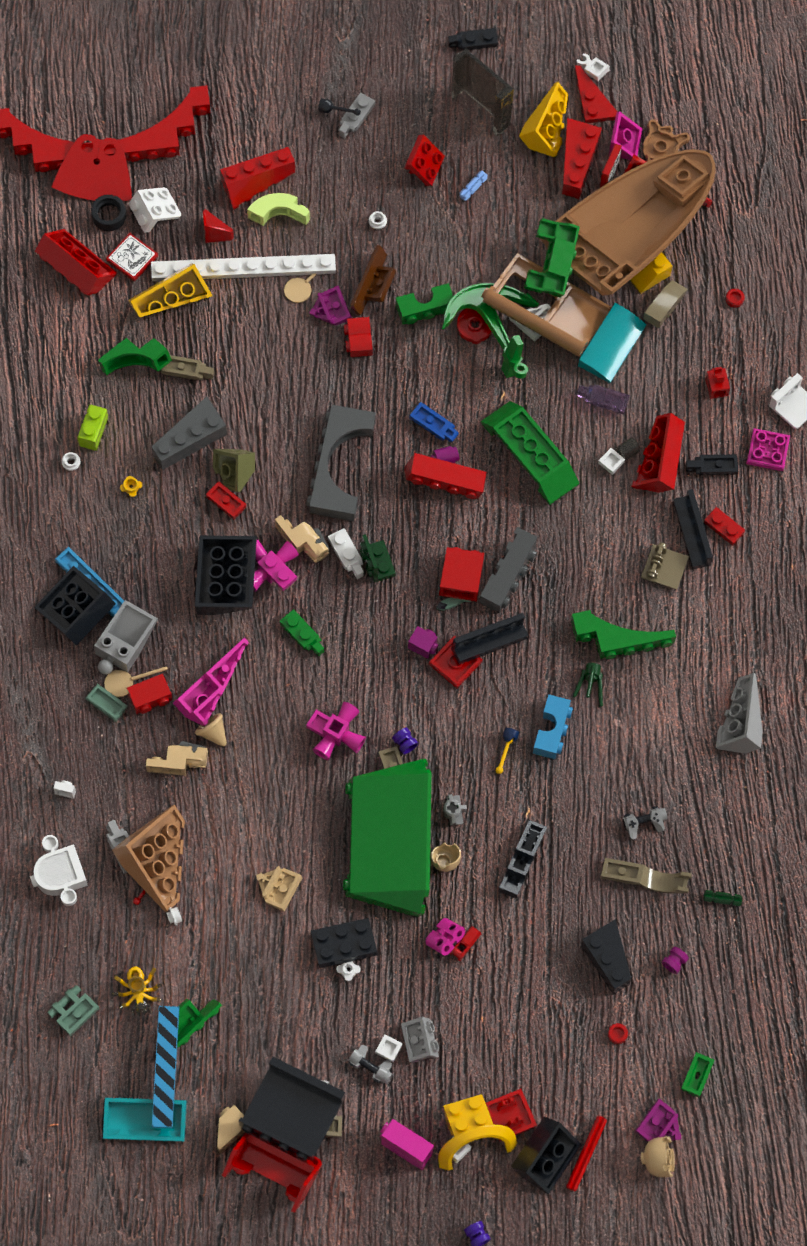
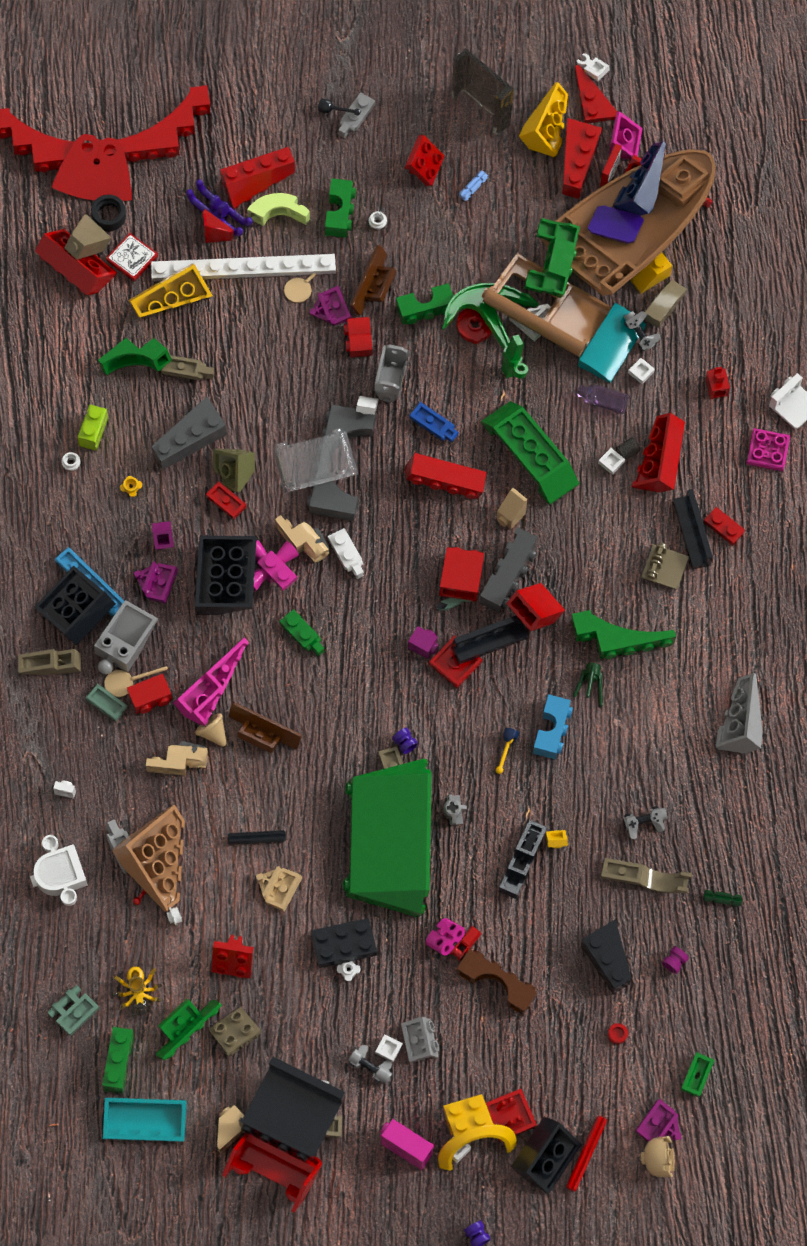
(49, 662): none -> dark tan slope
(87, 239): none -> dark tan slope
(117, 1060): none -> green arch
(153, 206): white bracket -> none
(157, 581): none -> magenta slope
(162, 535): none -> magenta brick
(165, 1067): tile -> none
(218, 208): none -> dark purple piece
(232, 958): none -> red plate
(235, 1031): none -> dark tan hinge
(256, 837): none -> black axle
(262, 730): none -> reddish brown bracket
(315, 461): none -> clear windscreen
(335, 730): dark pink brick -> none
(338, 221): none -> green arch
(367, 405): none -> white slope
(377, 559): dark green bracket -> none
(391, 373): none -> light grey piece
(446, 857): tan hair -> none
(447, 454): magenta brick -> none
(474, 39): black hinge -> none
(476, 967): none -> reddish brown arch
(512, 509): none -> tan slope
(535, 606): none -> red brick
(556, 839): none -> yellow plate
(615, 224): none -> dark purple piece
(633, 321): none -> light grey piece
(641, 371): none -> white plate
(643, 188): none -> dark blue wedge
(662, 141): medium nougat tile -> none
(713, 465): black hinge -> none
(735, 298): red tile -> none

